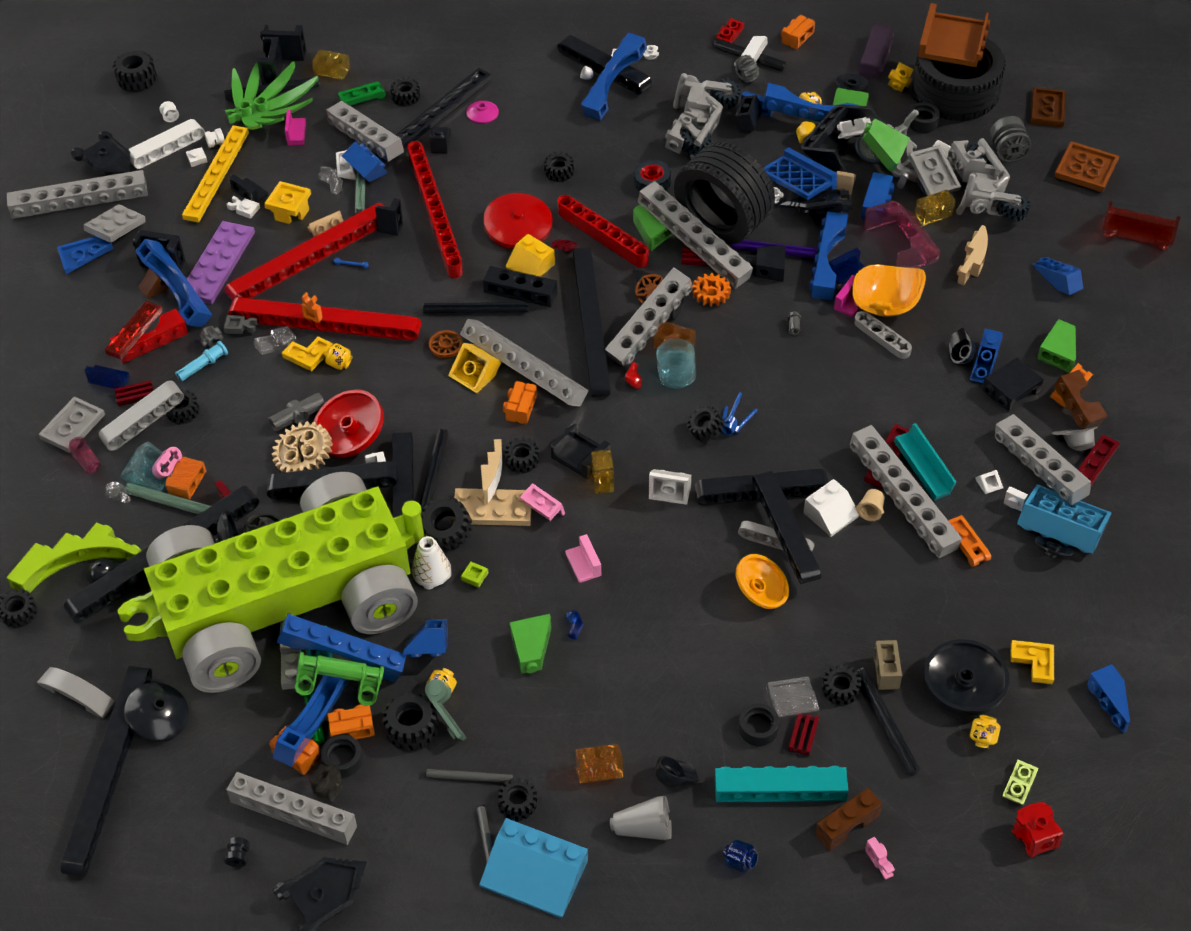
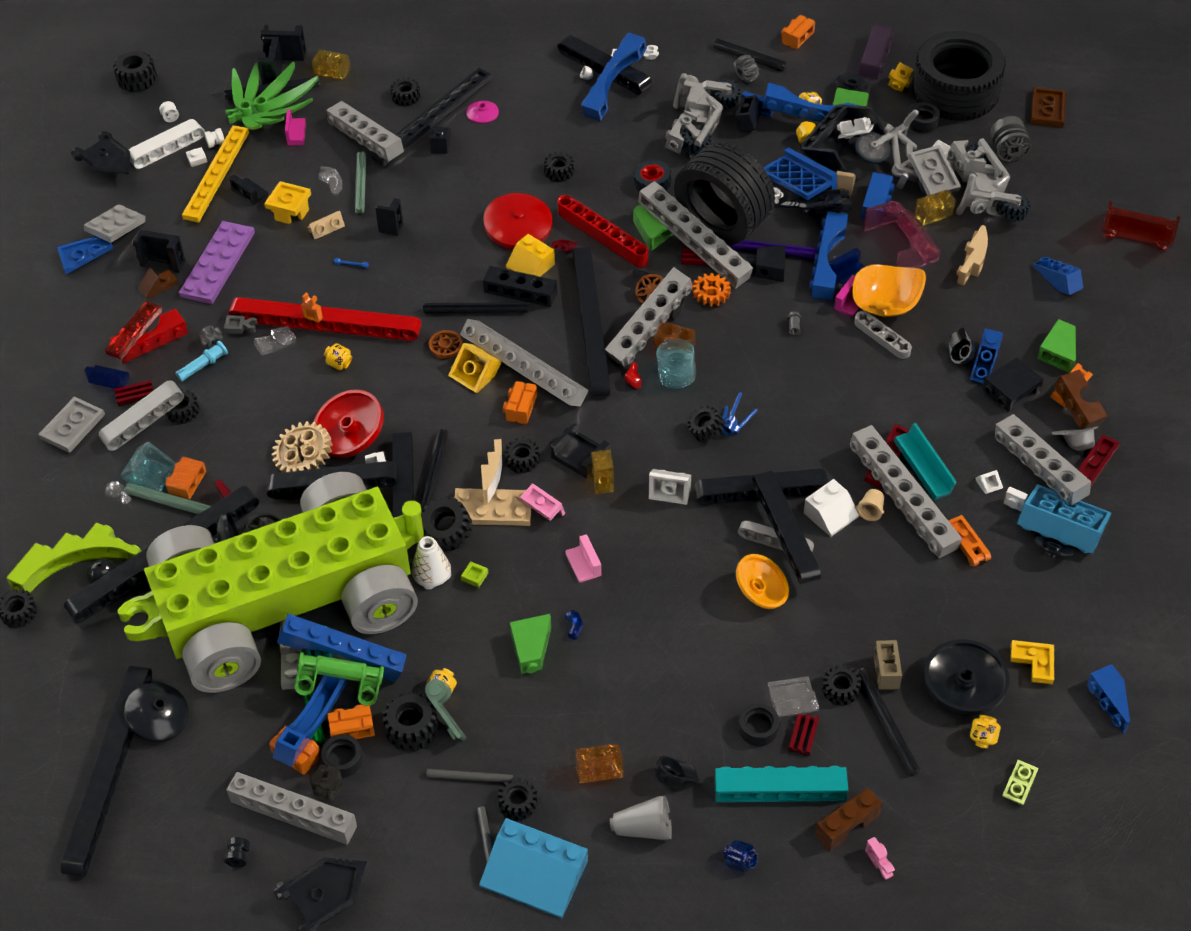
(77, 194): light grey brick -> none
(77, 690): light grey slope -> none
(84, 455): clear pink piece -> none
(169, 464): bright pink beam -> none
(190, 304): blue arch -> none
(244, 208): white plate -> none
(296, 412): dark grey piece -> none
(304, 255): red beam -> none
(307, 357): yellow plate -> none
(344, 169): white slope -> none
(362, 93): green plate -> none
(364, 161): blue slope -> none
(428, 639): blue slope -> none
(435, 210): red beam -> none
(730, 31): red slope -> none
(756, 47): white slope -> none
(885, 143): bright green slope -> none
(953, 38): dark orange panel -> none
(1037, 829): red piece -> none
(1086, 166): dark orange plate -> none

